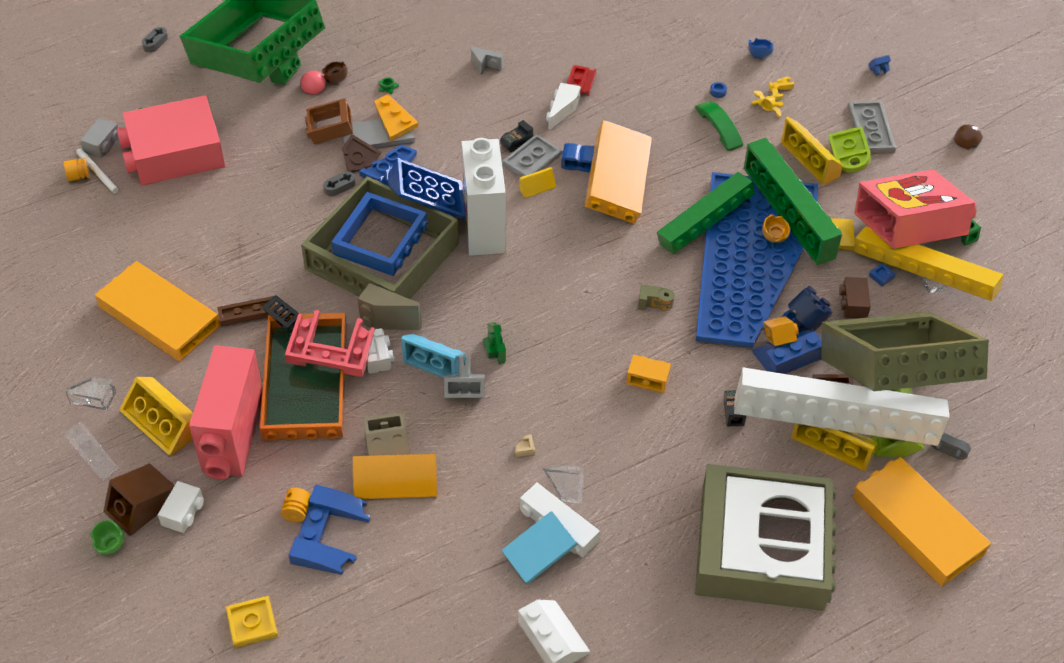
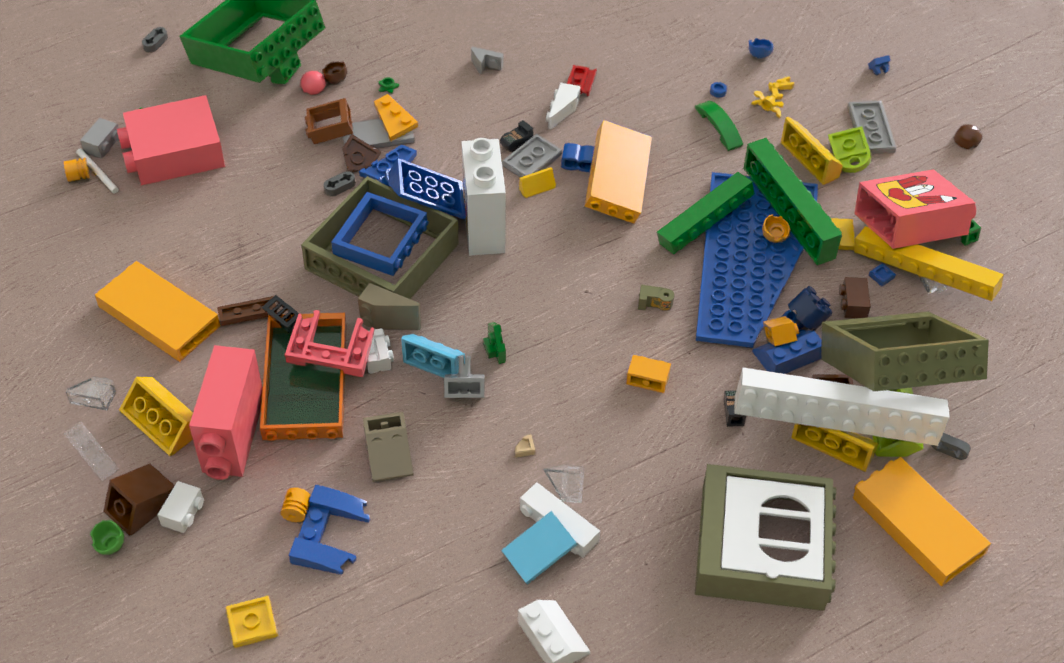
(395, 476): light orange slope -> none

